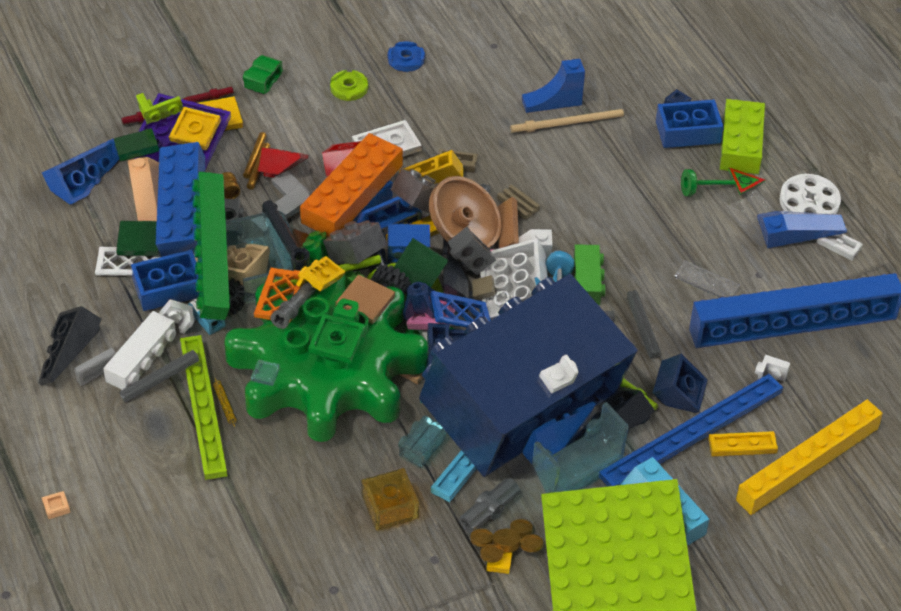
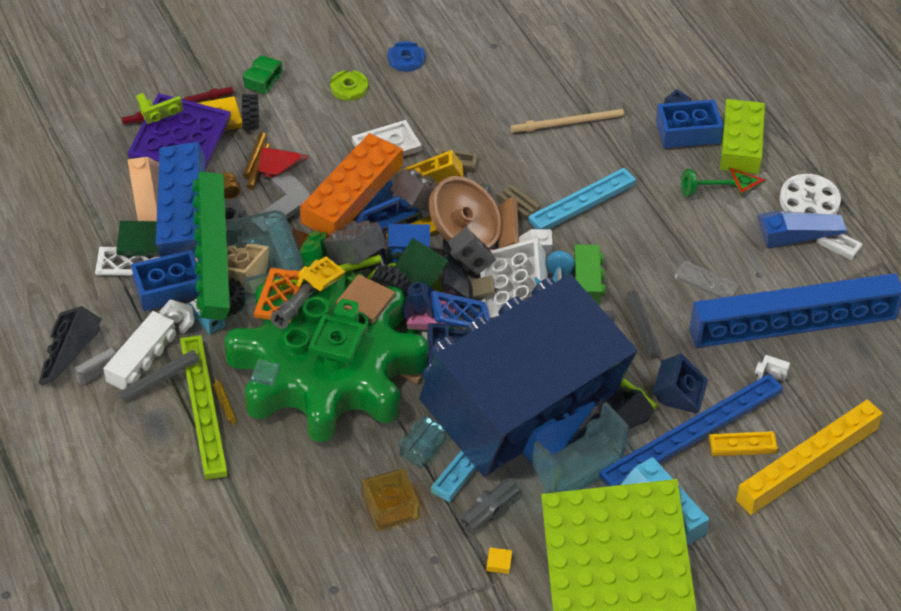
(56, 505): light nougat tile -> none
(78, 175): blue wedge -> none
(136, 144): dark green tile -> none
(195, 127): yellow plate -> none
(250, 111): none -> black tyre
(299, 256): black piece -> none
(336, 154): slope -> none
(506, 540): pearl gold piece -> none
(560, 374): white bracket -> none
(561, 91): blue arch -> none
(582, 200): none -> medium azure plate

